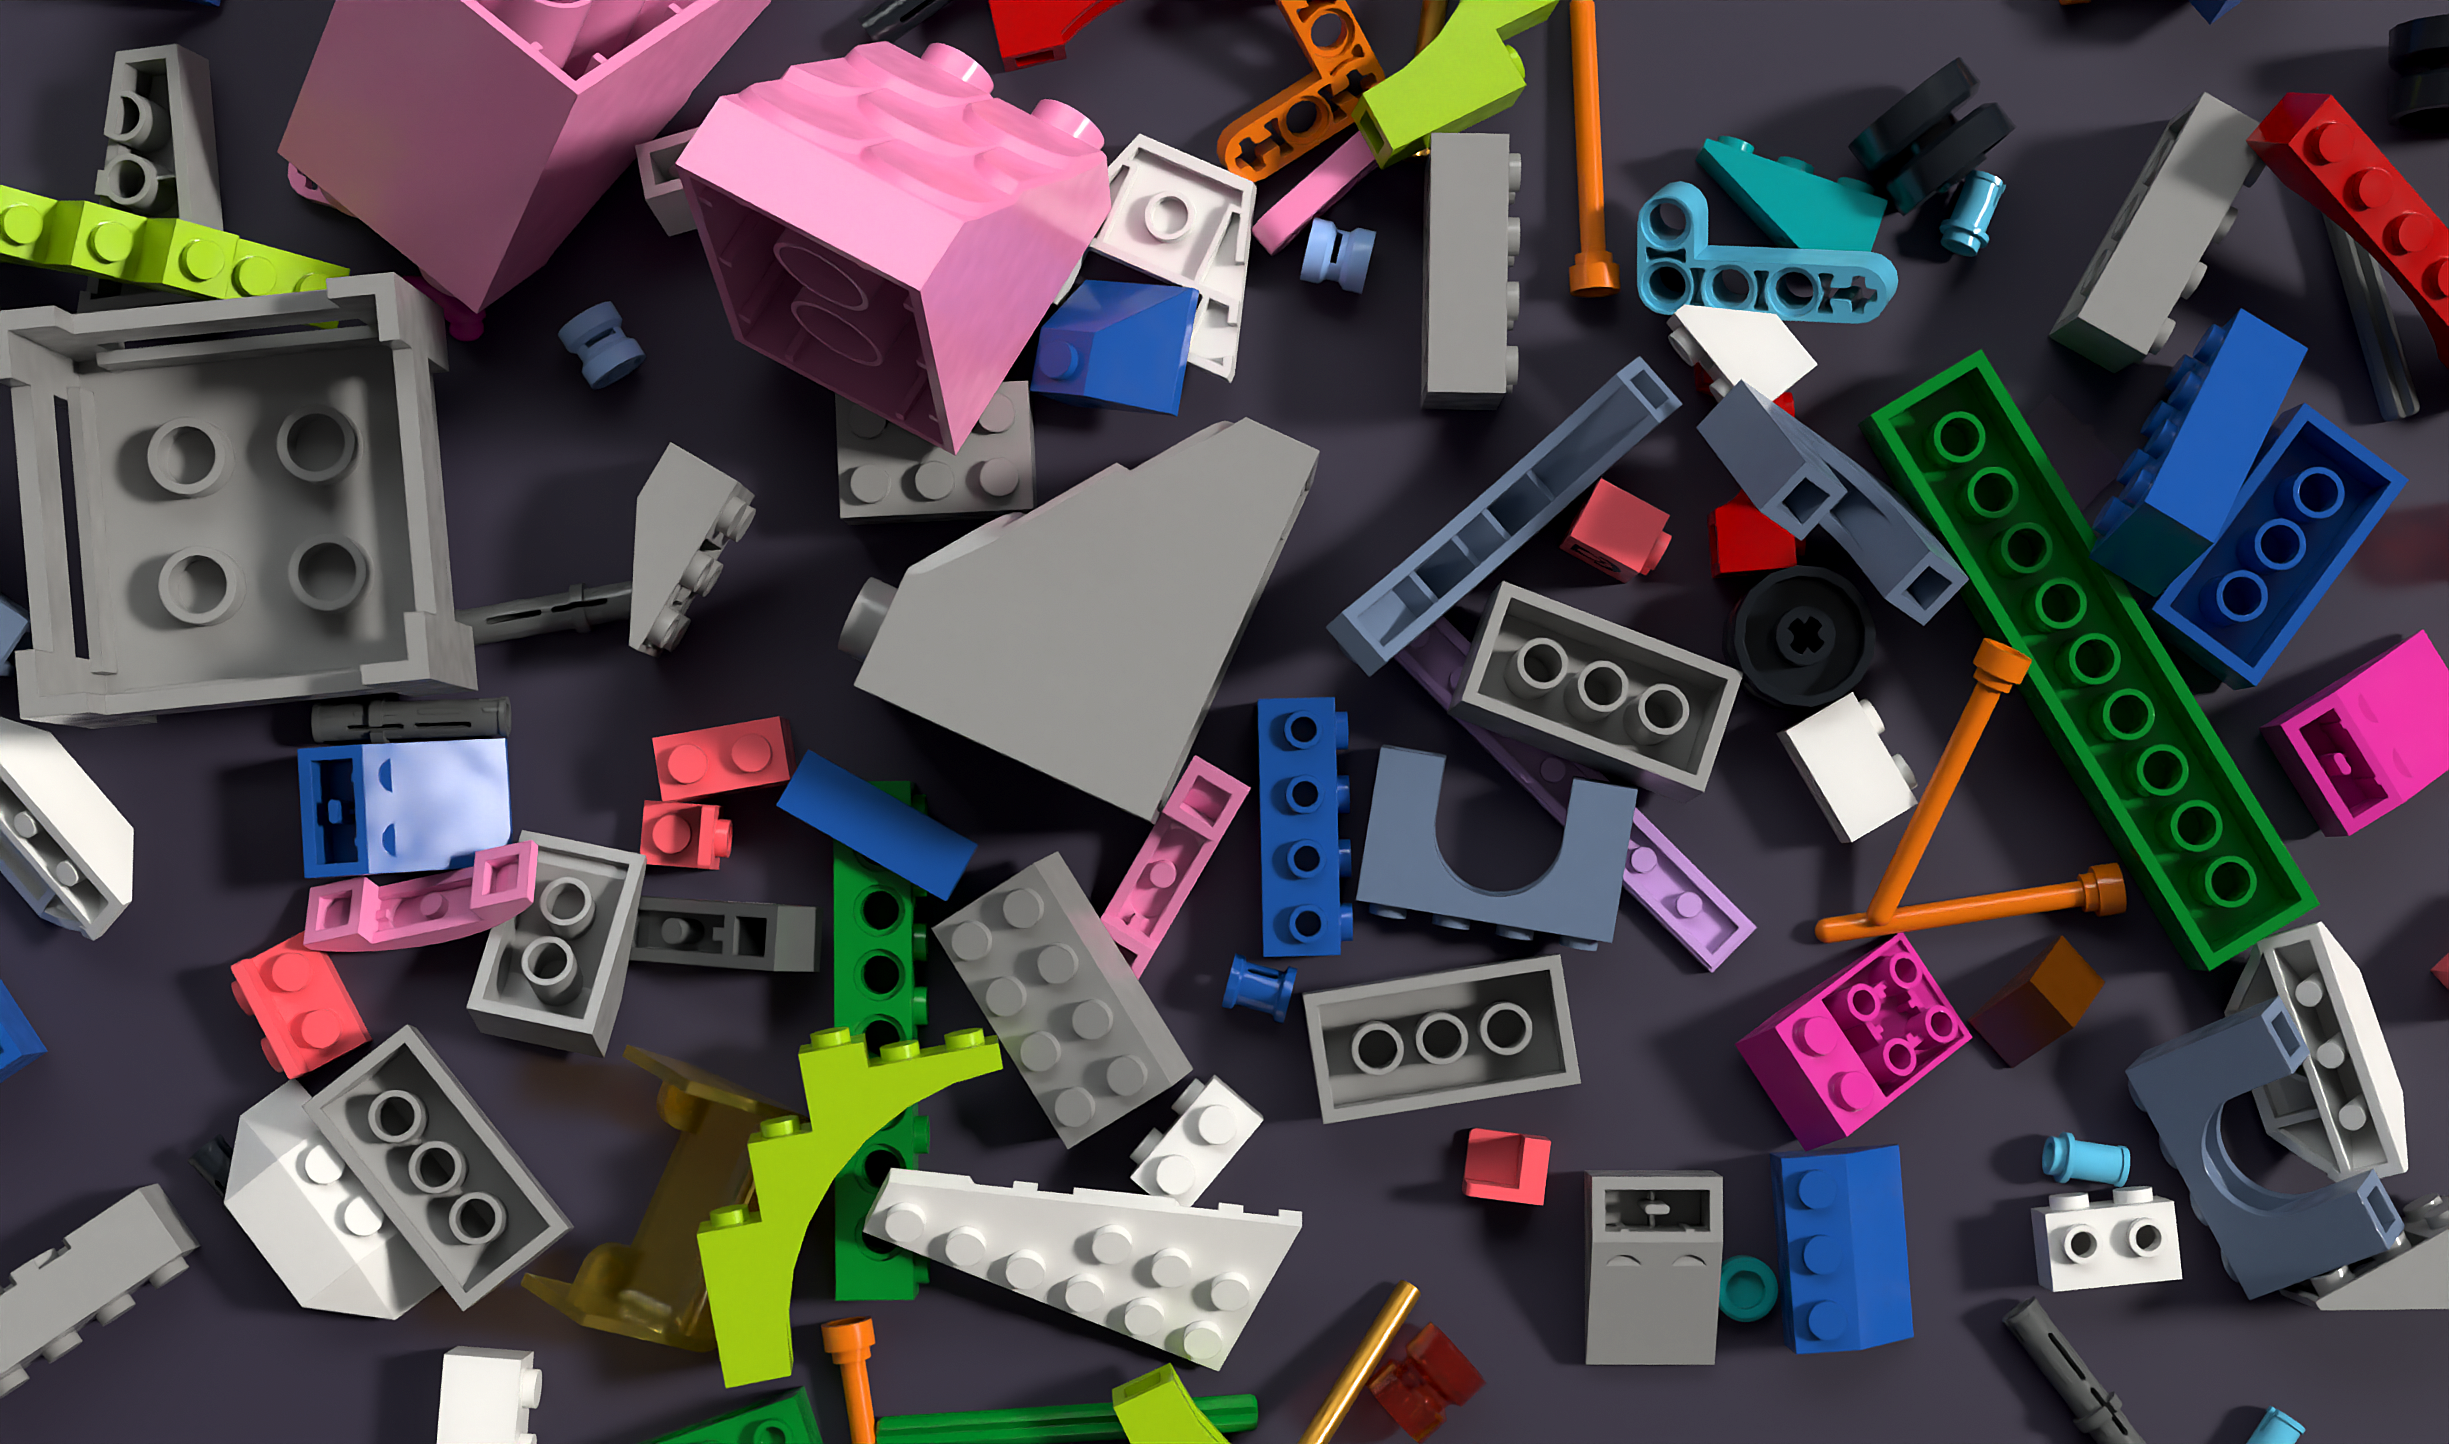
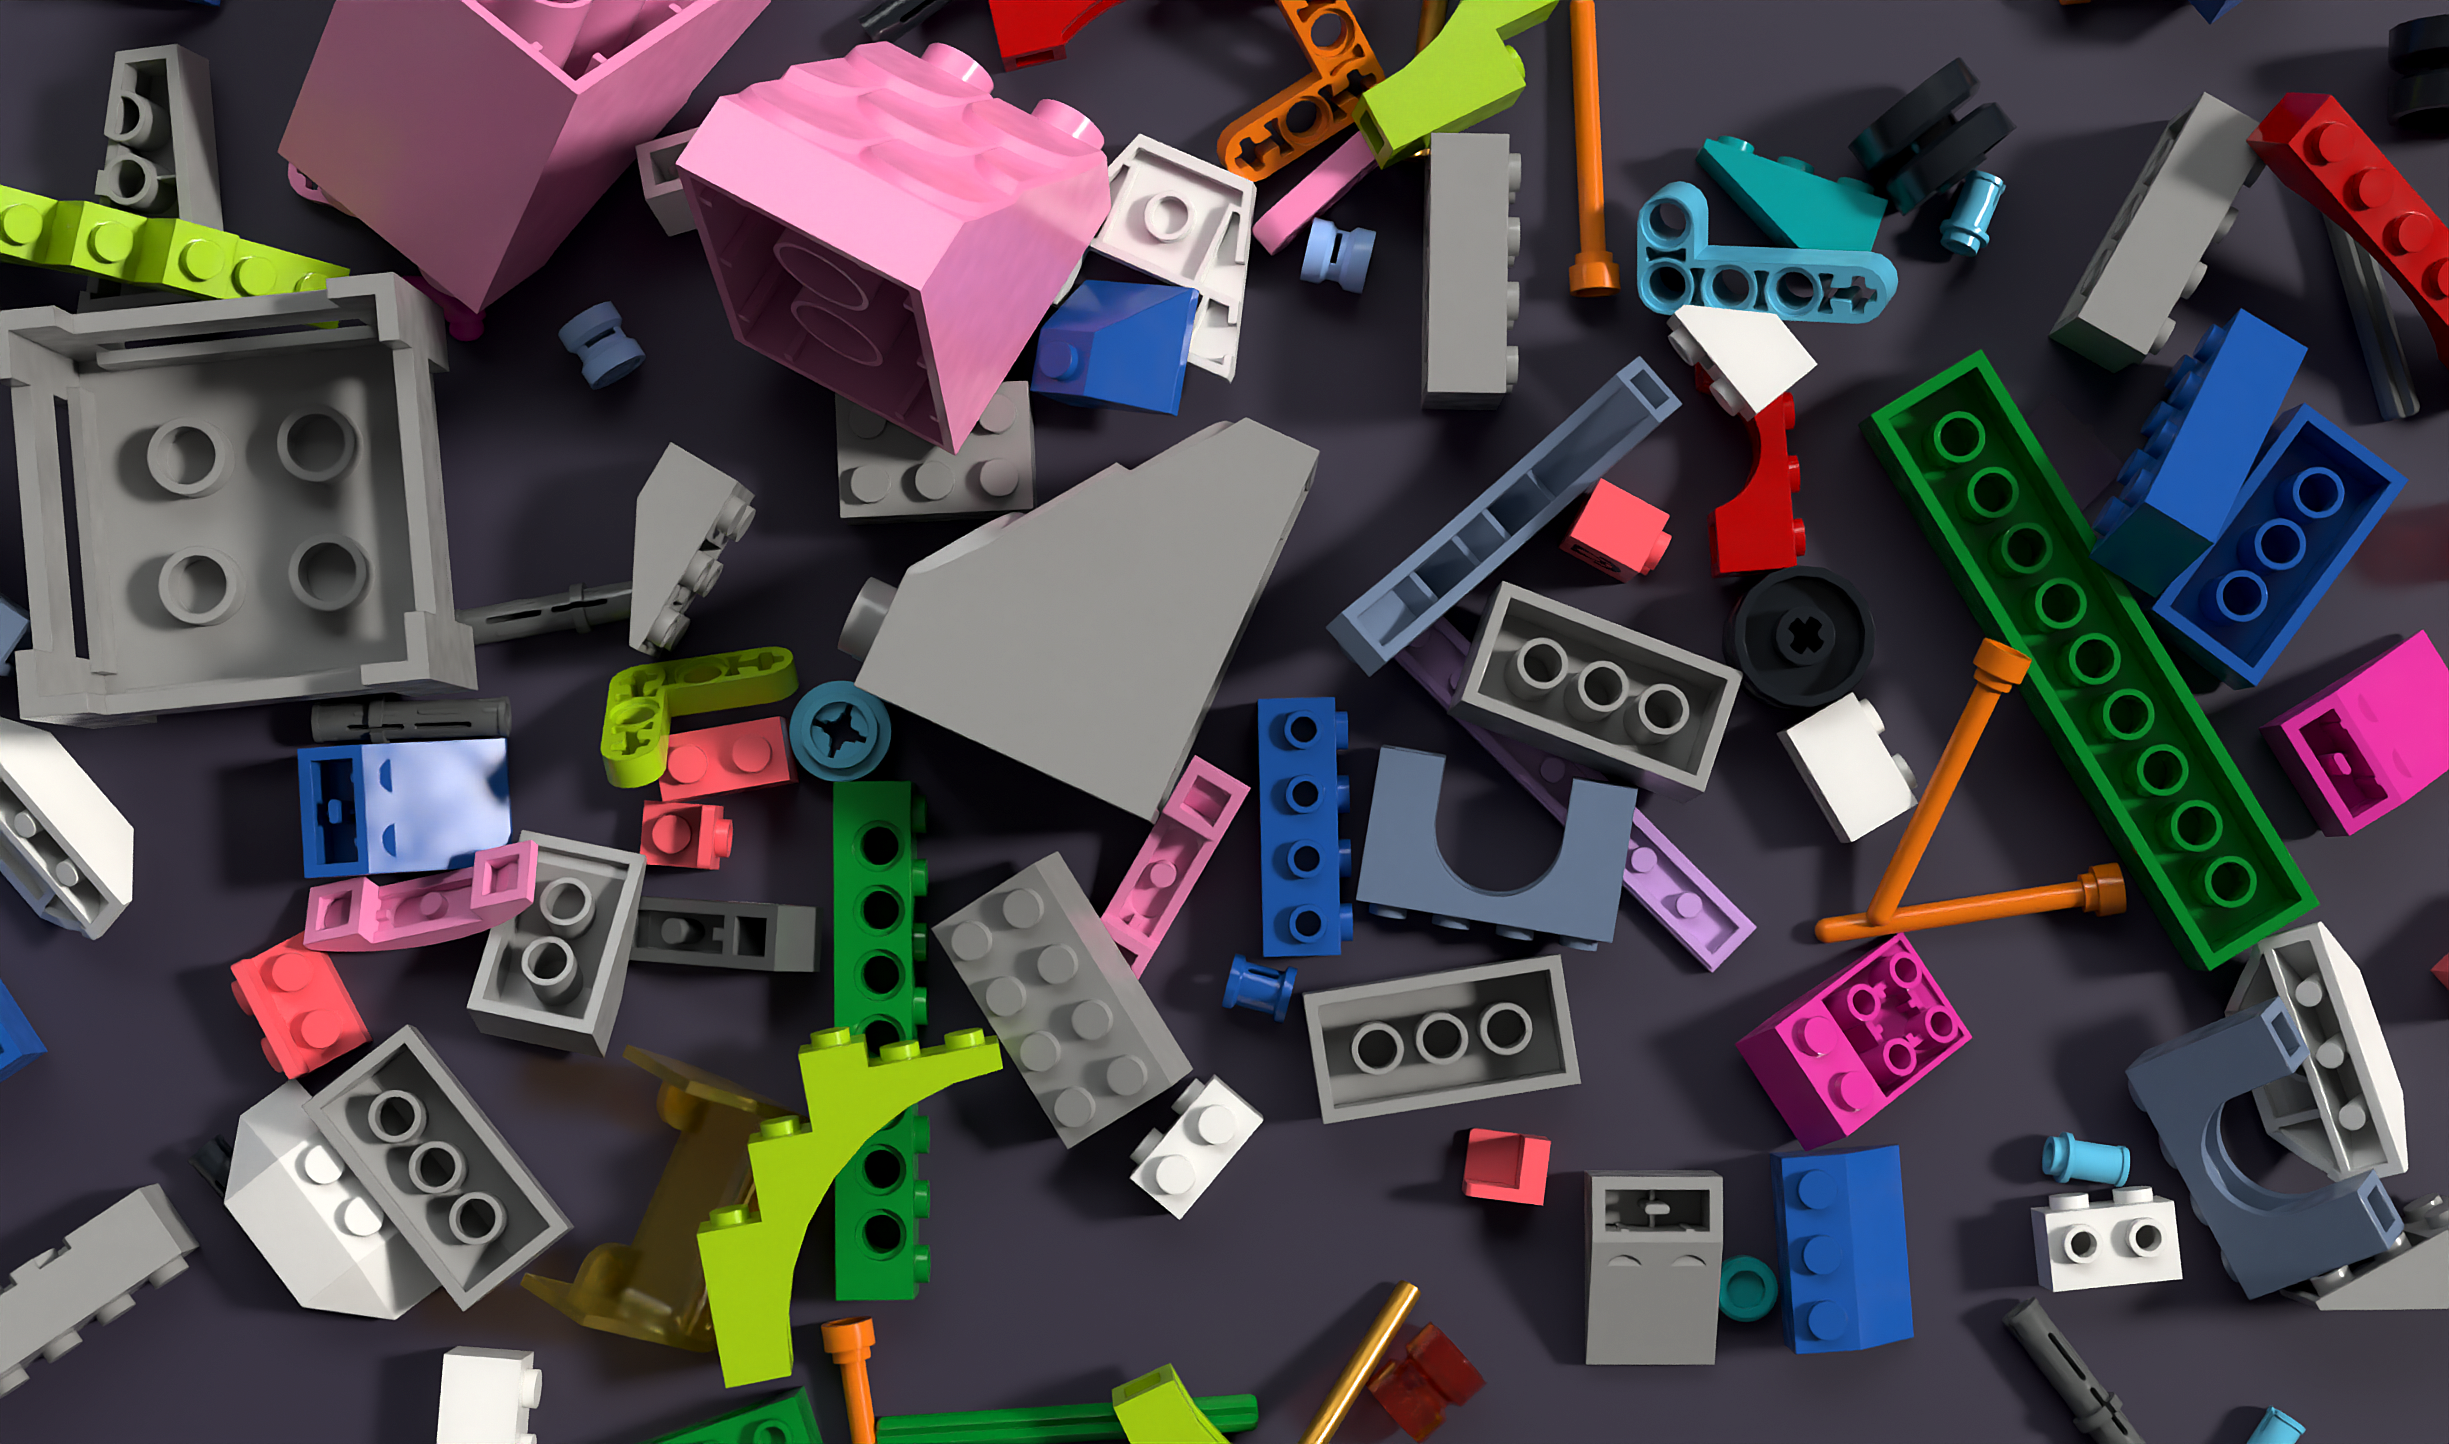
(650, 694): none -> lime beam
(828, 704): none -> medium azure gear
(877, 825): blue tile -> none
(1106, 1256): white wing -> none
(1808, 481): sand blue arch -> none
(2038, 1003): reddish brown slope -> none

